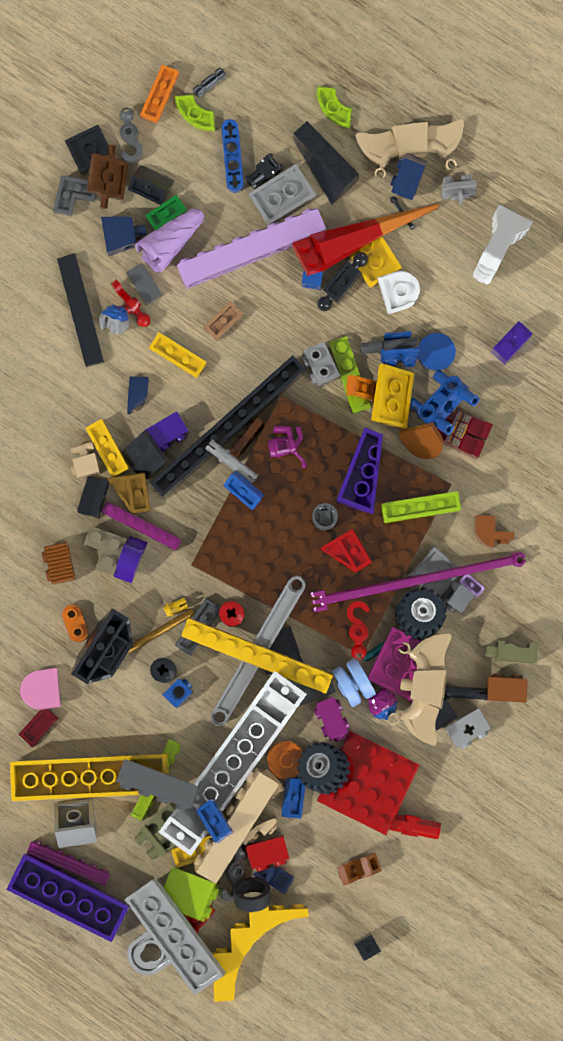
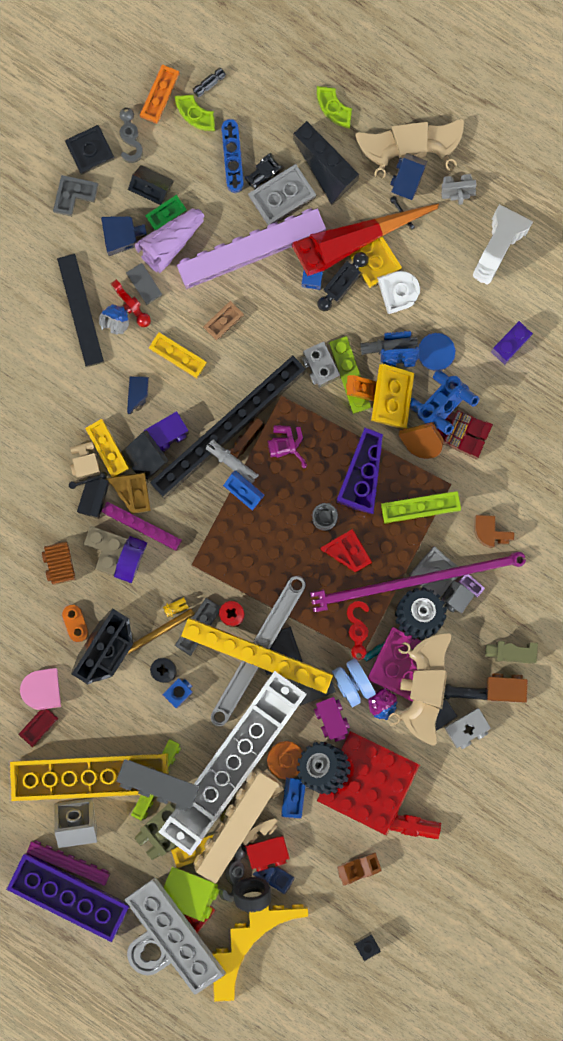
(72, 485): none -> black hinge
(107, 176): reddish brown plate -> none
(214, 821): blue plate -> none

